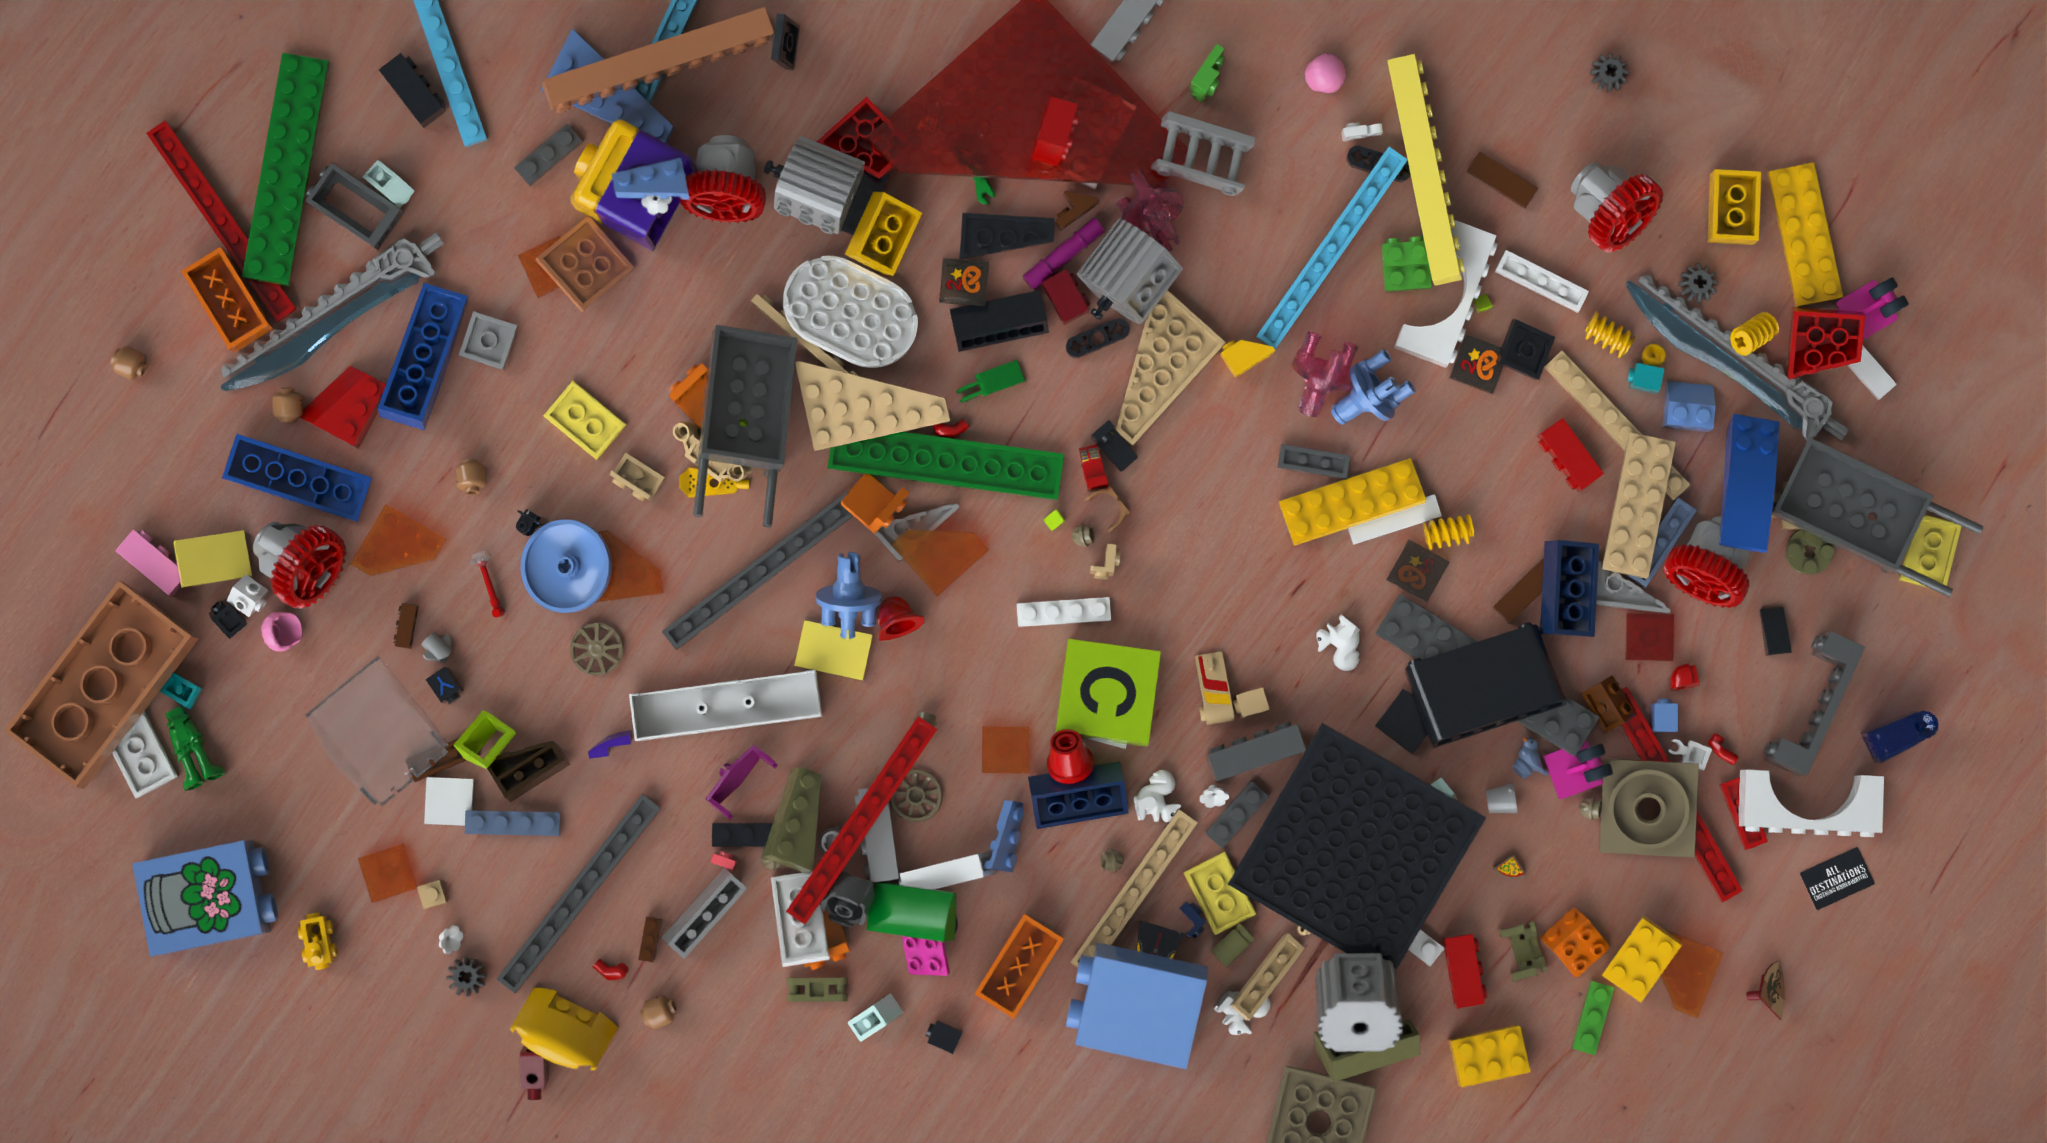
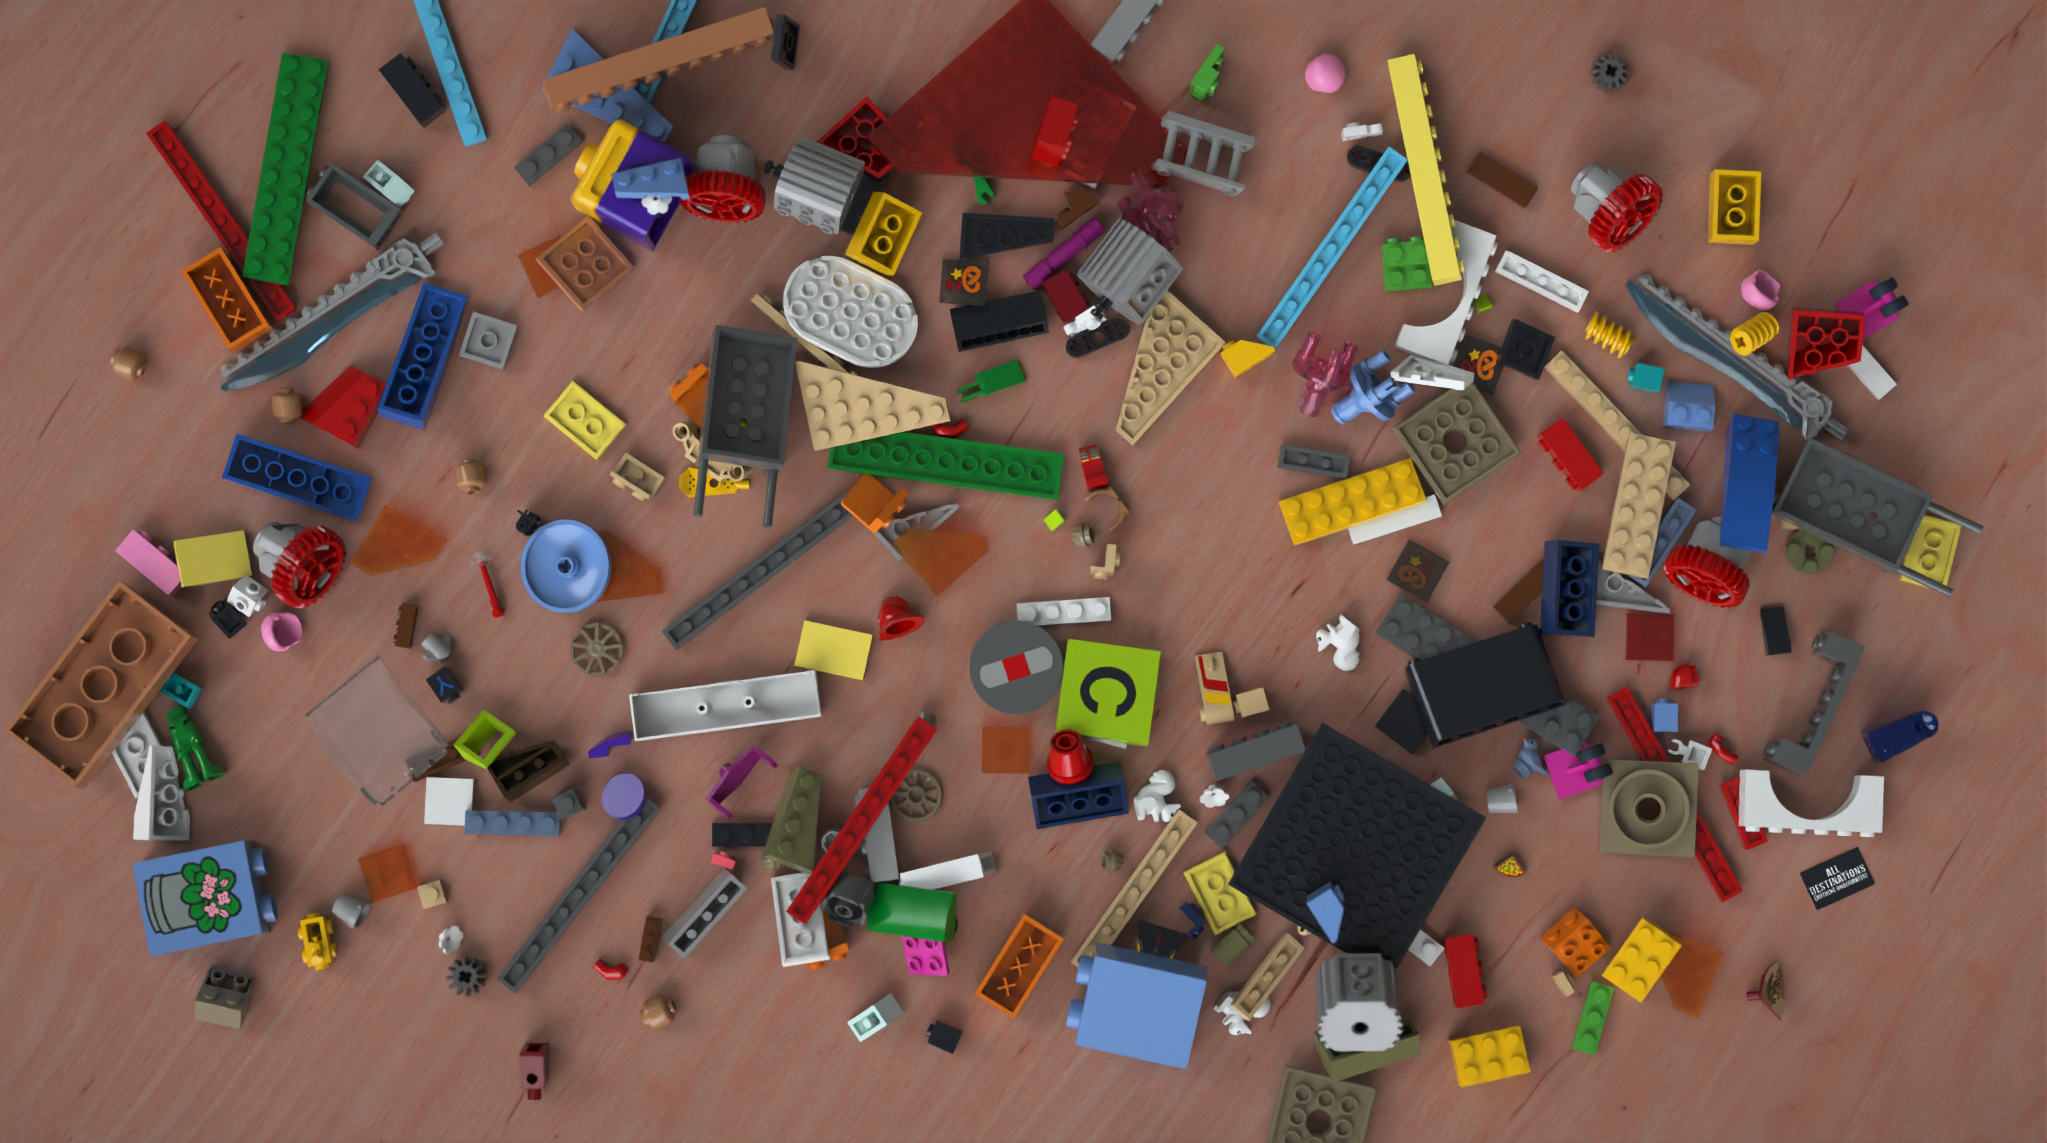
(160, 802): none -> white wedge
(224, 998): none -> dark tan slope
(351, 910): none -> light grey piece
(563, 1030): yellow slope -> none
(568, 804): none -> dark grey brick
(624, 796): none -> tile
(817, 989): olive plate -> none
(848, 597): medium blue piece -> none
(1005, 844): medium blue wing -> none
(1016, 667): none -> dark grey piece
(1084, 321): none -> white plate
(1114, 446): black bracket -> none
(1328, 908): none -> medium blue slope
(1432, 373): none -> white wing
(1448, 531): yellow piece -> none
(1486, 446): none -> dark tan piece
(1525, 950): olive piece -> none
(1564, 983): none -> tan plate
(1591, 808): dark tan plate -> none
(1609, 704): reddish brown bracket -> none
(1653, 355): yellow tile -> none
(1703, 277): dark grey gear -> none
(1760, 290): none -> bright pink hair
(1805, 234): yellow plate -> none

